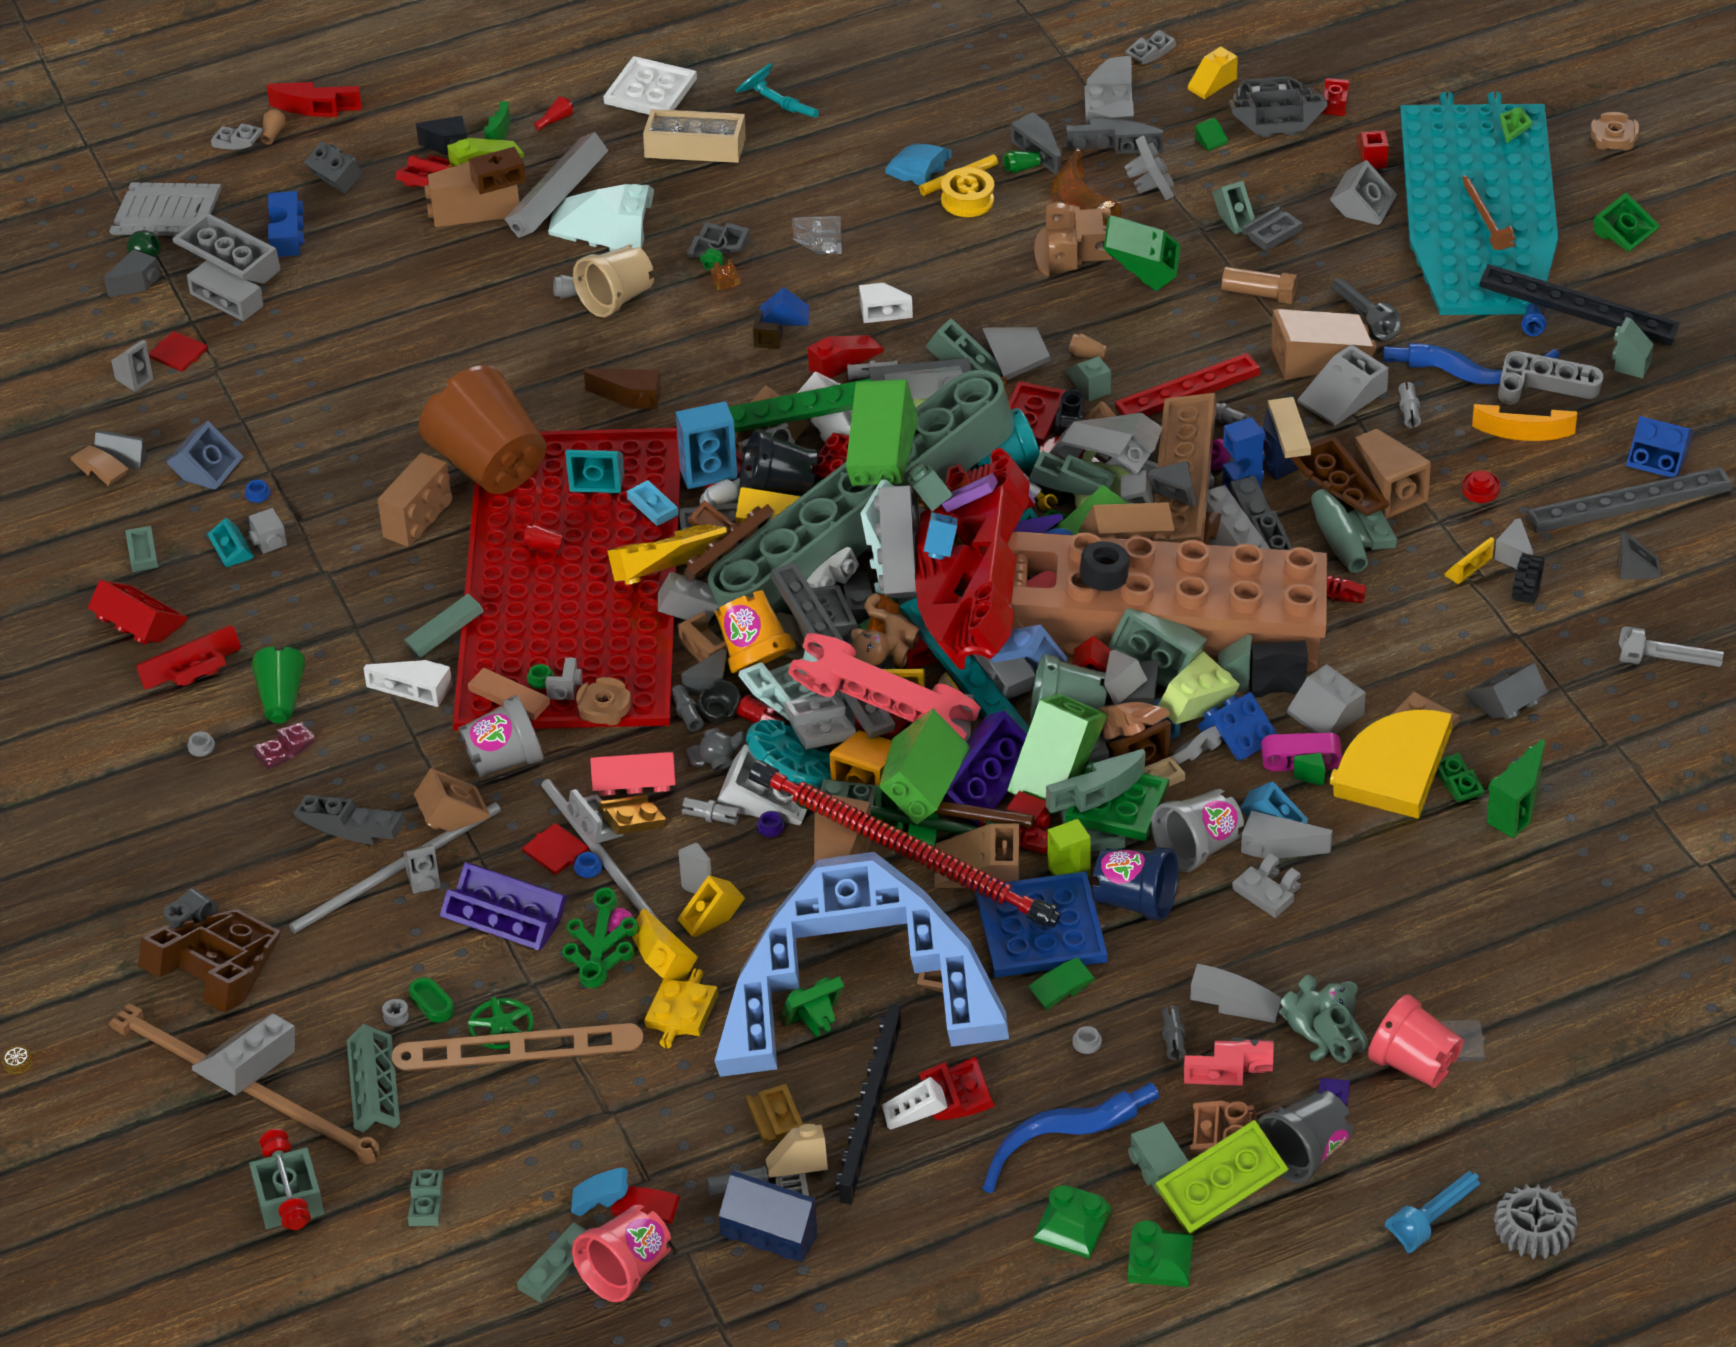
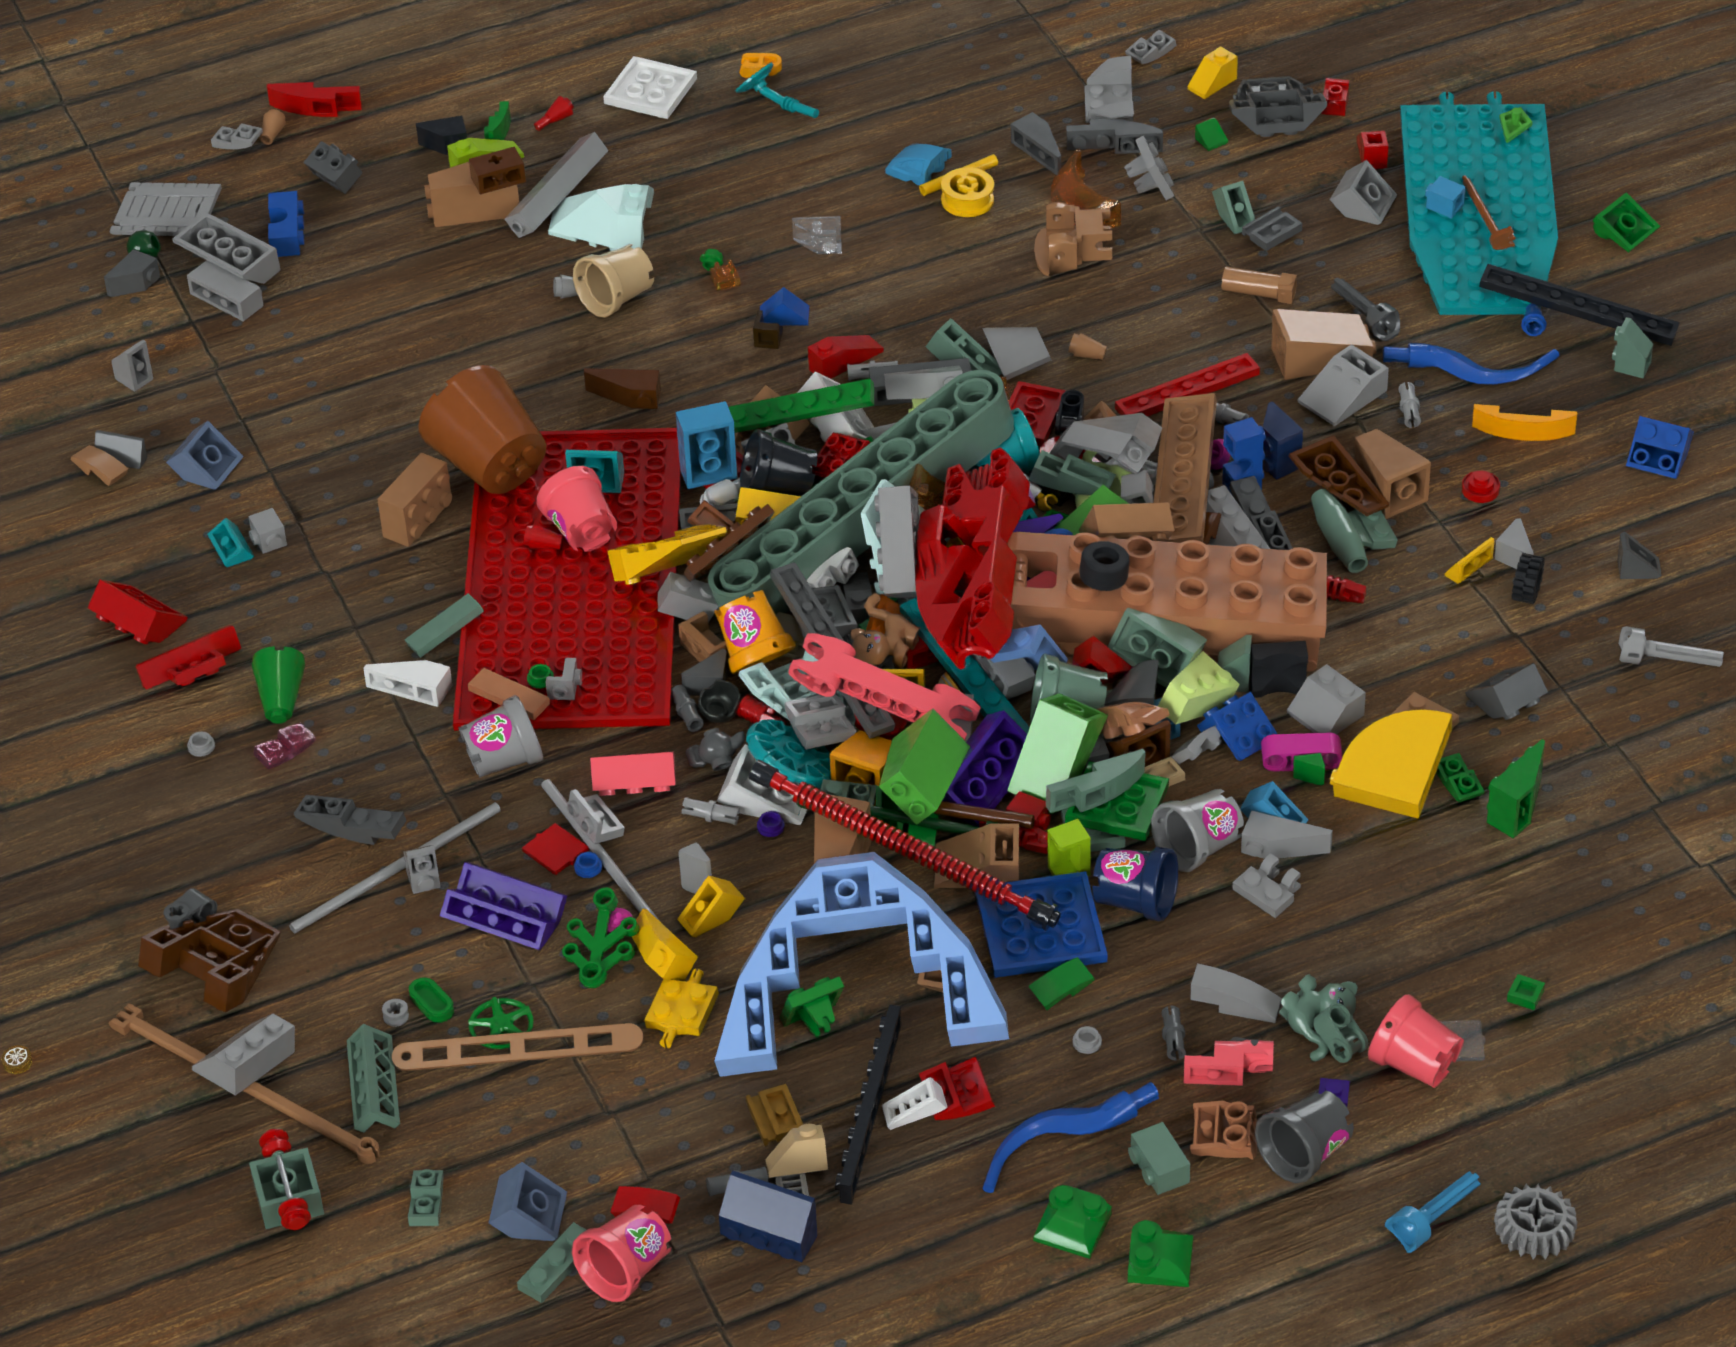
(141, 548): sand green tile -> none
(178, 351): red piece -> none
(257, 491): blue plate -> none
(418, 169): red slope -> none
(449, 802): medium nougat slope -> none
(527, 1205): none -> sand blue slope
(577, 507): none -> coral piece
(601, 1188): dark azure slope -> none
(603, 712): medium nougat plate -> none
(631, 814): pearl gold plate -> none
(652, 503): medium azure plate -> none
(694, 135): tan brick -> none
(724, 239): dark grey slope -> none
(754, 62): none -> light orange plate
(880, 432): bright green slope -> none
(884, 303): white slope -> none
(929, 486): sand green slope -> none
(940, 535): dark azure slope -> none
(970, 492): medium lavender tile -> none
(1018, 161): green cone -> none
(1091, 378): sand green slope -> none
(1122, 676): light grey slope -> none
(1143, 250): green slope -> none
(1174, 482): dark grey slope -> none
(1221, 1177): lime plate -> none
(1289, 427): tan tile -> none
(1445, 196): none -> dark azure brick
(1525, 992): none -> green plate
(1583, 379): light grey beam -> none
(1623, 138): medium nougat plate -> none
(1629, 499): dark grey tile -> none

